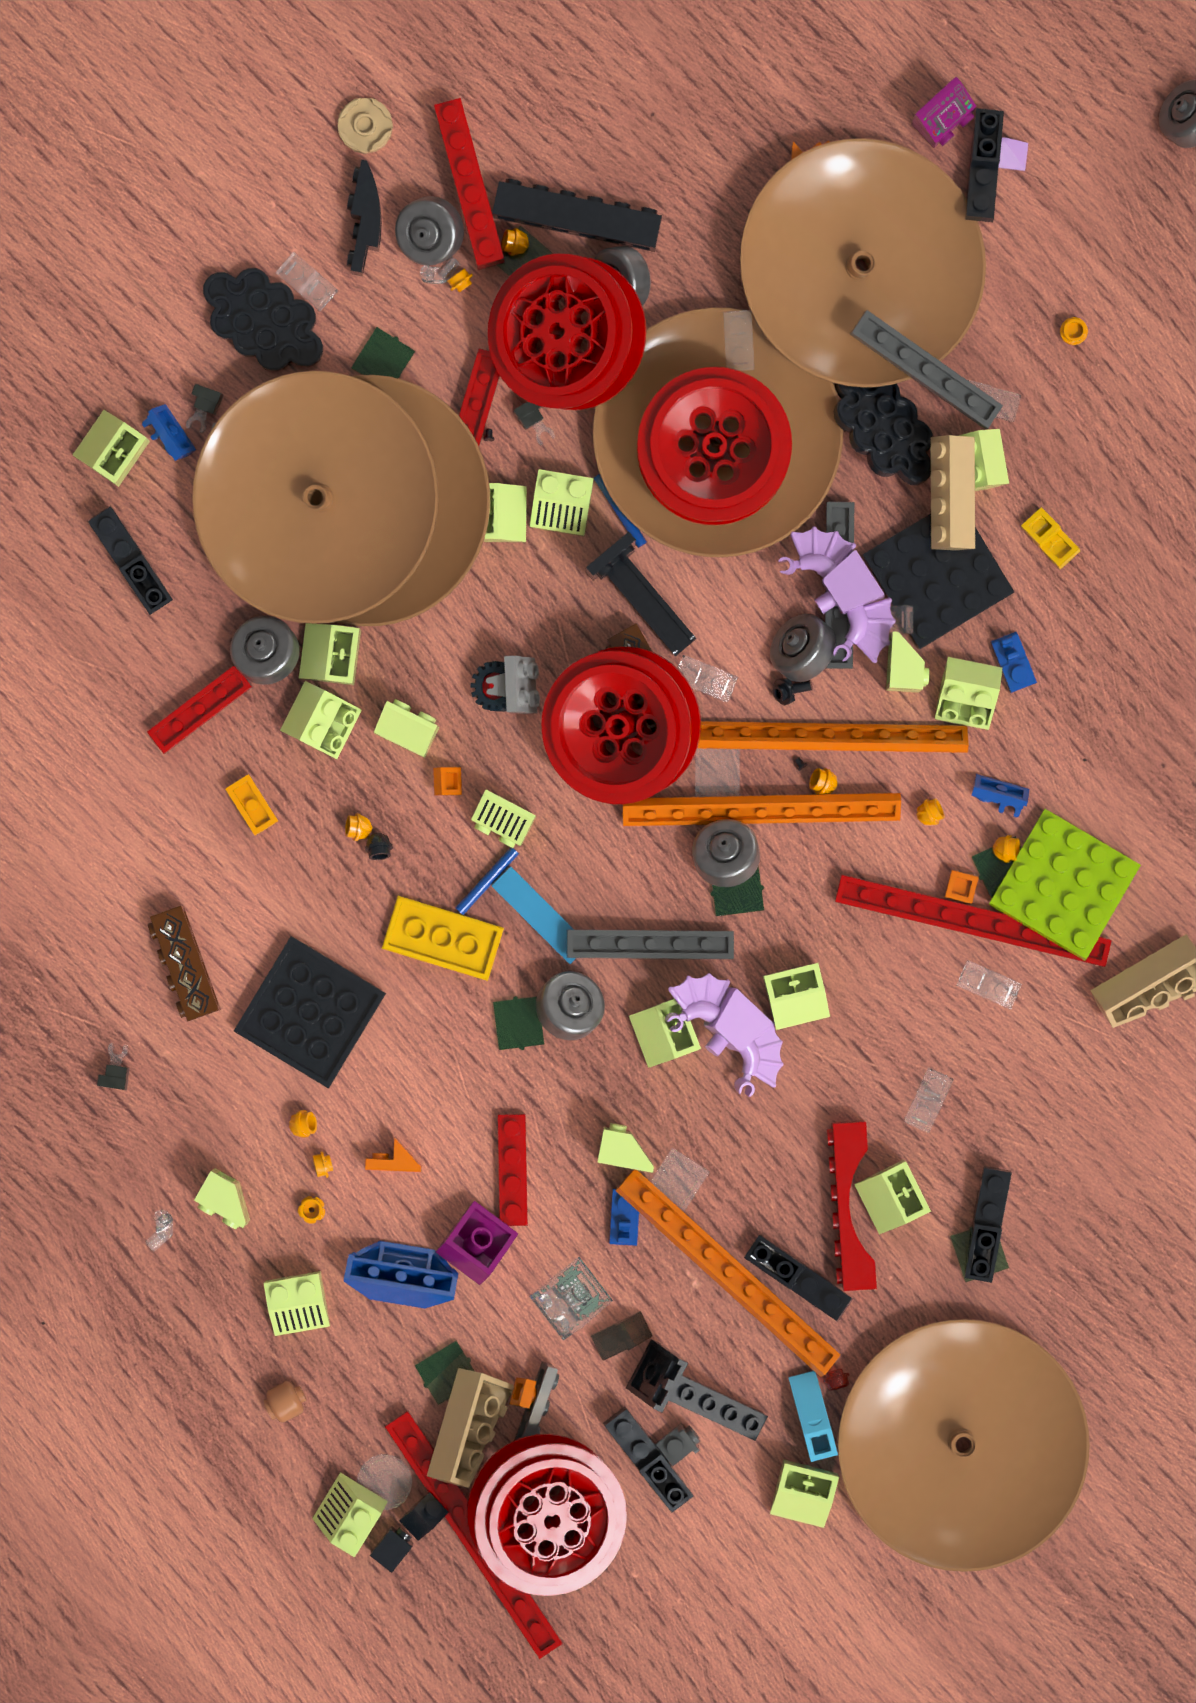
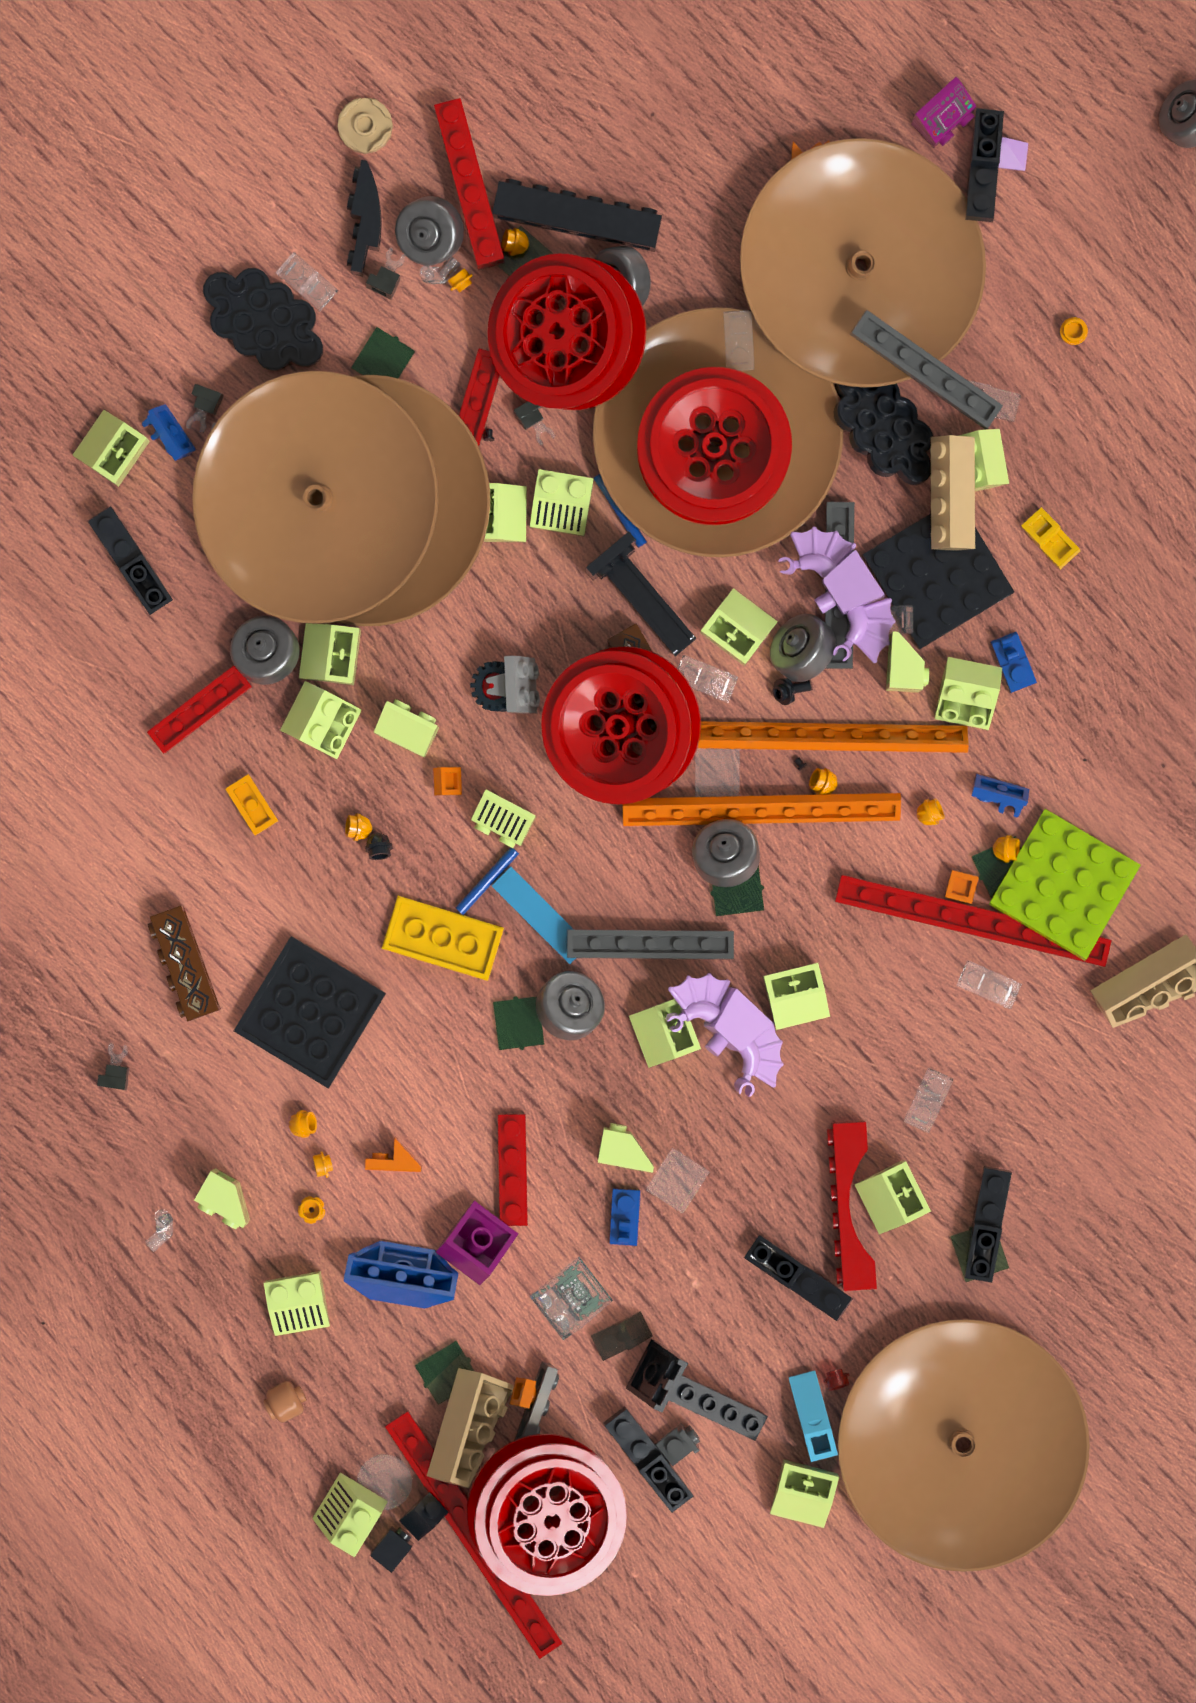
(386, 279): none -> pearl dark grey piece
(728, 1272): orange plate -> none
(738, 627): none -> yellowish green slope

